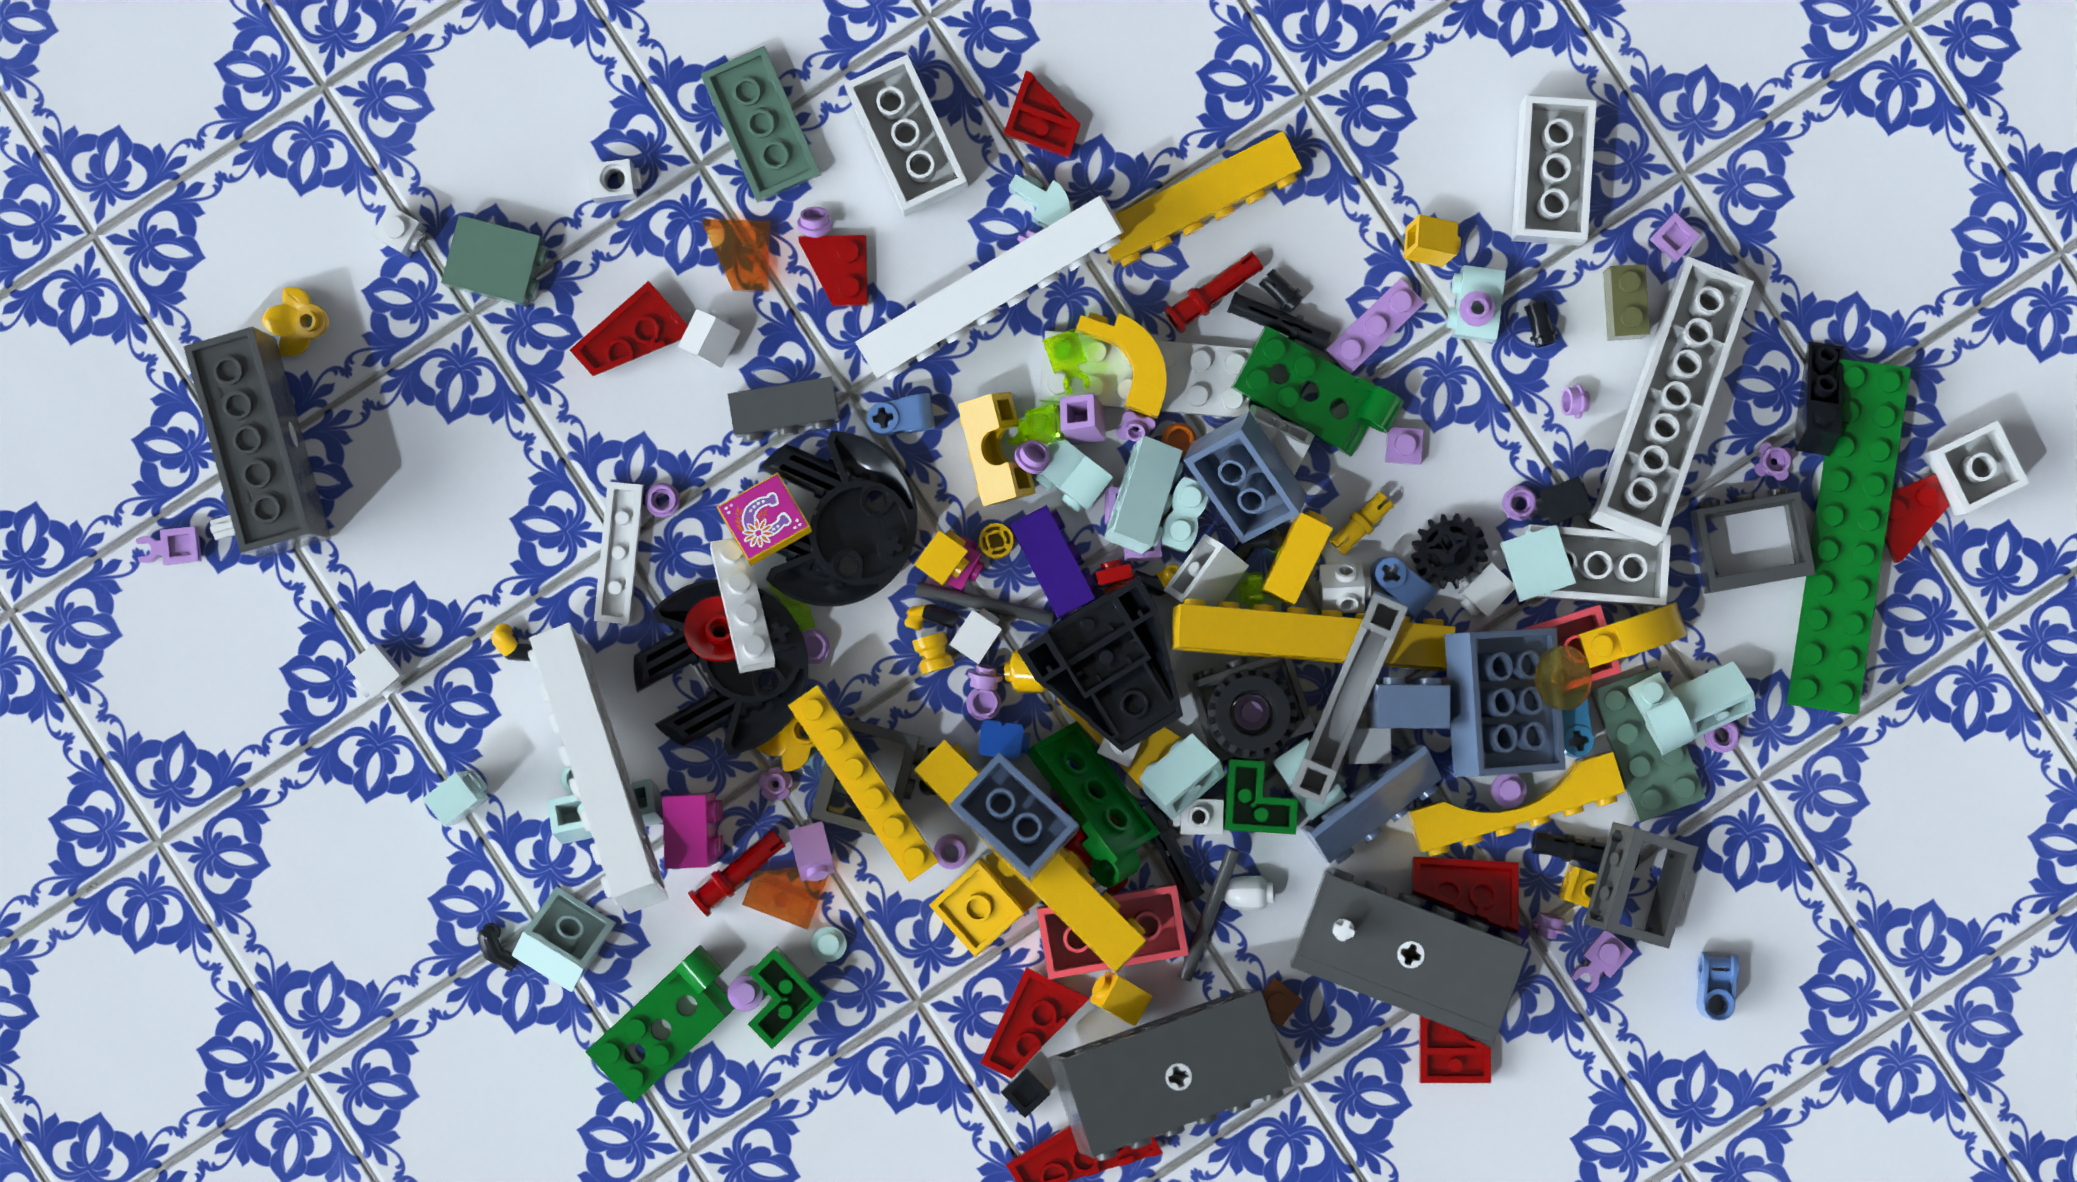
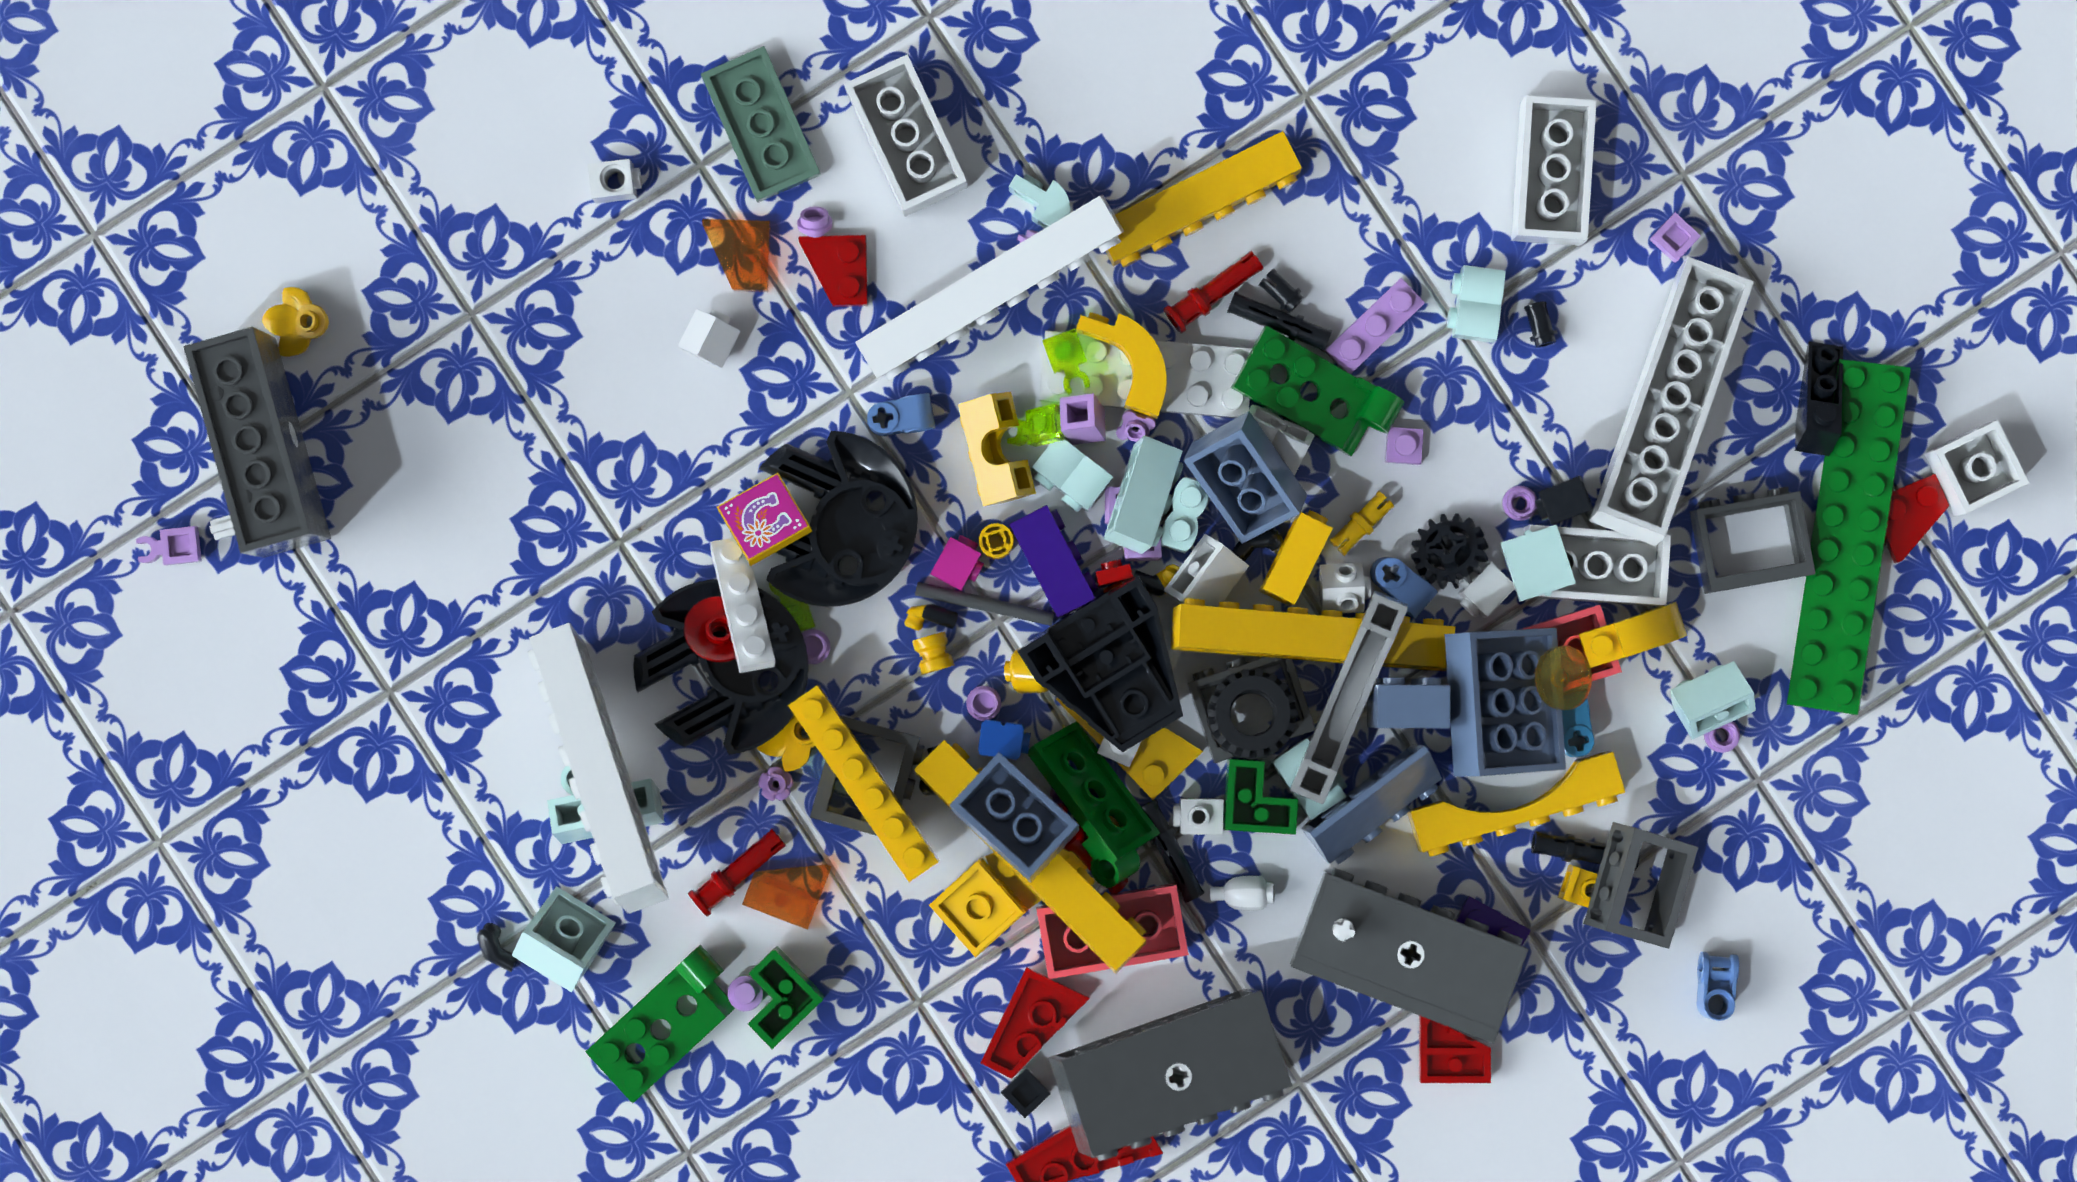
(376, 673): white brick -> none
(400, 231): white brick -> none
(457, 797): light aqua brick -> none
(494, 261): sand green brick -> none
(507, 644): yellow arm -> none
(619, 553): white plate -> none
(630, 331): red wing -> none
(651, 500): lavender plate -> none
(691, 830): dark pink brick -> none
(784, 409): dark grey brick -> none
(812, 852): lavender brick -> none
(829, 944): light aqua plate -> none
(943, 557): yellow brick -> none
(960, 859): lavender plate -> none
(977, 635): white brick -> none
(985, 677): lavender plate -> none
(1032, 456): lavender plate -> none
(1041, 120): red wing -> none
(1120, 998): yellow brick -> none
(1179, 436): orange plate -> none
(1181, 776): light aqua brick -> none
(1209, 914): dark grey bar -> none
(1250, 590): clear neon green plate -> none
(1251, 712): lavender plate -> none
(1280, 1001): dark orange plate -> none
(1369, 746): white brick -> none
(1431, 240): yellow brick -> none
(1470, 887): red wing -> none
(1474, 319): lavender plate -> none
(1508, 790): lavender plate -> none
(1548, 925): lavender plate -> none
(1575, 401): lavender plate -> none
(1604, 955): lavender plate -> none
(1626, 302): olive brick -> none
(1651, 779): sand green plate -> none
(1662, 712): light aqua brick -> none
(1783, 458): lavender plate -> none

